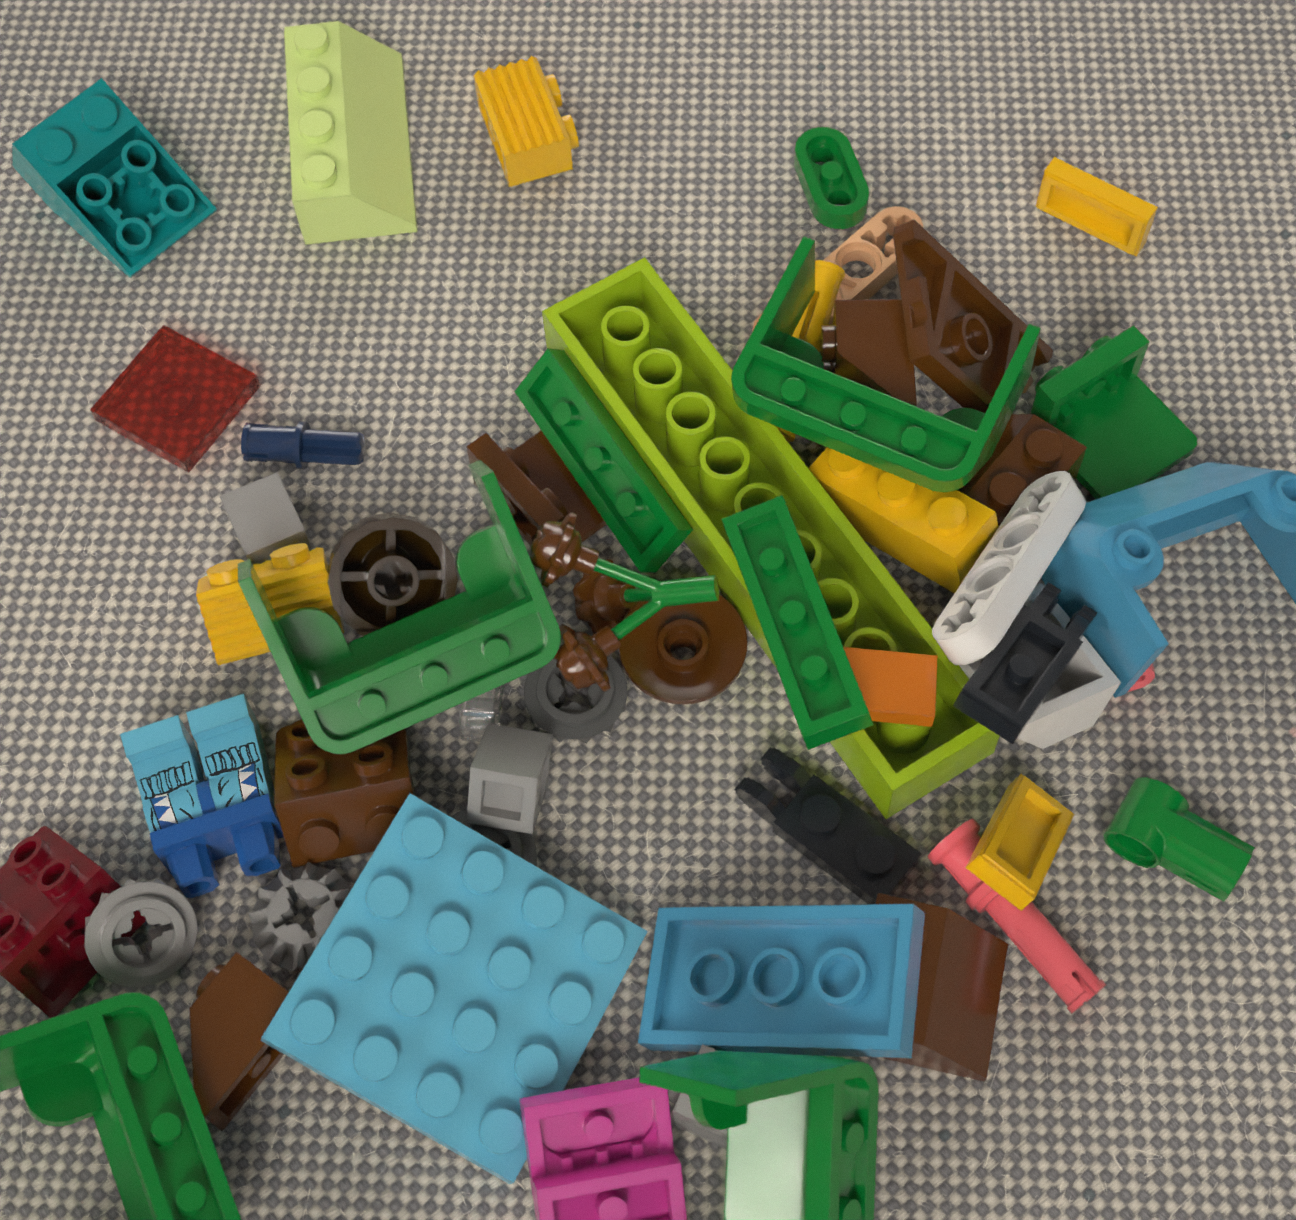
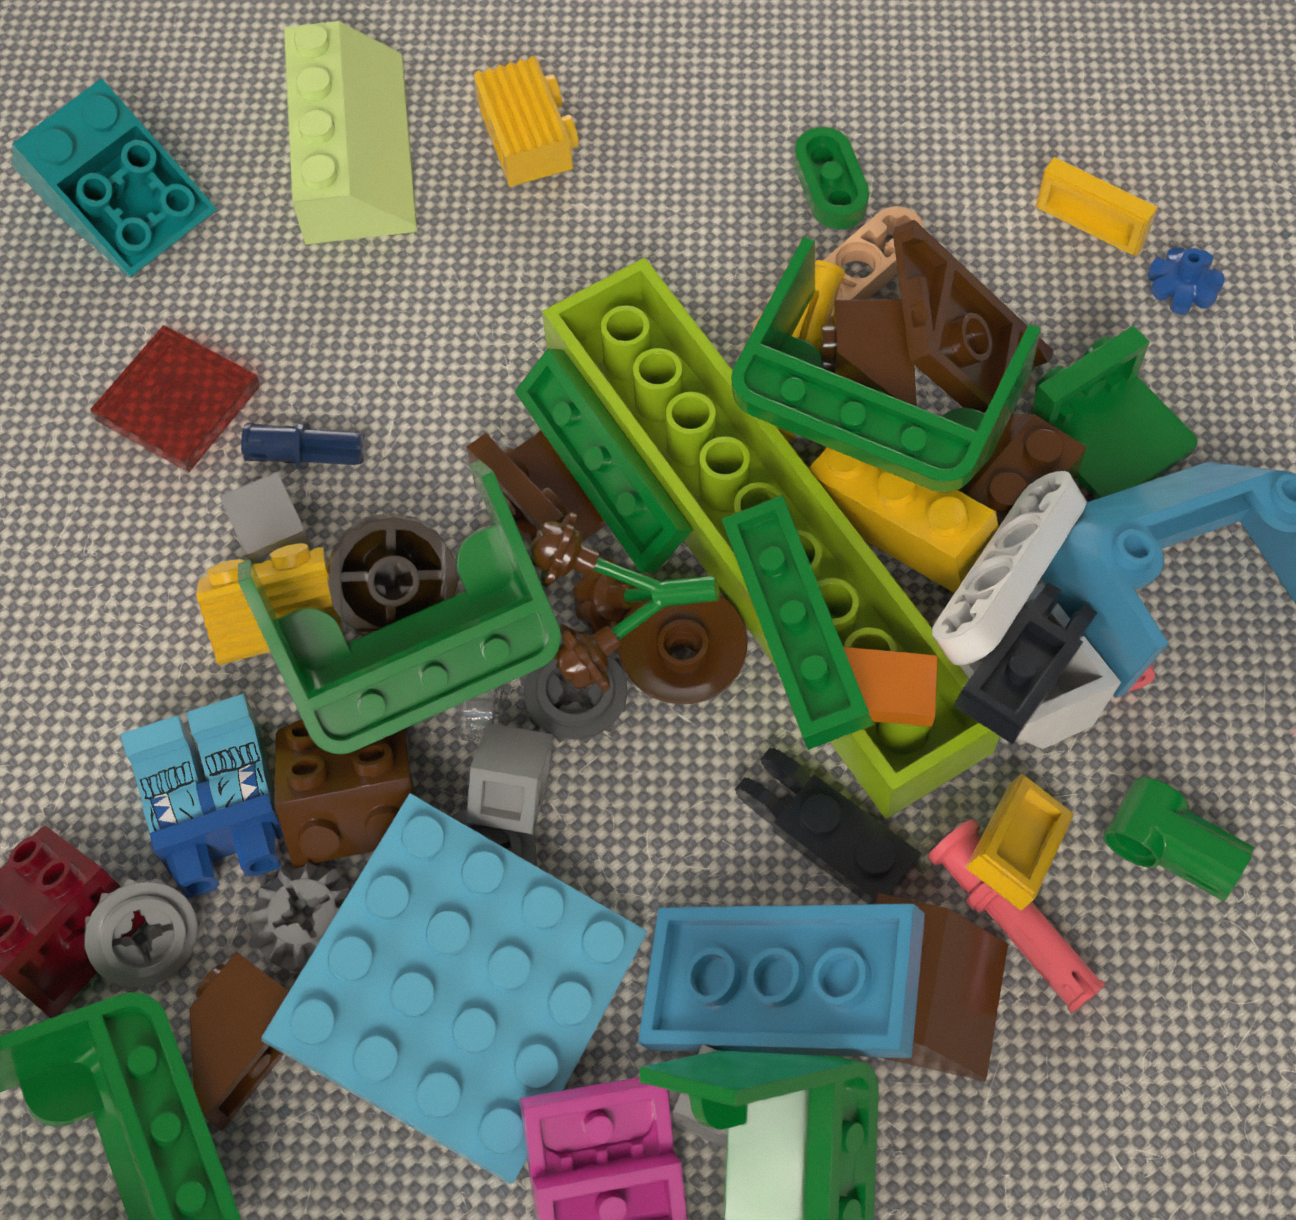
(1186, 279): none -> blue plant

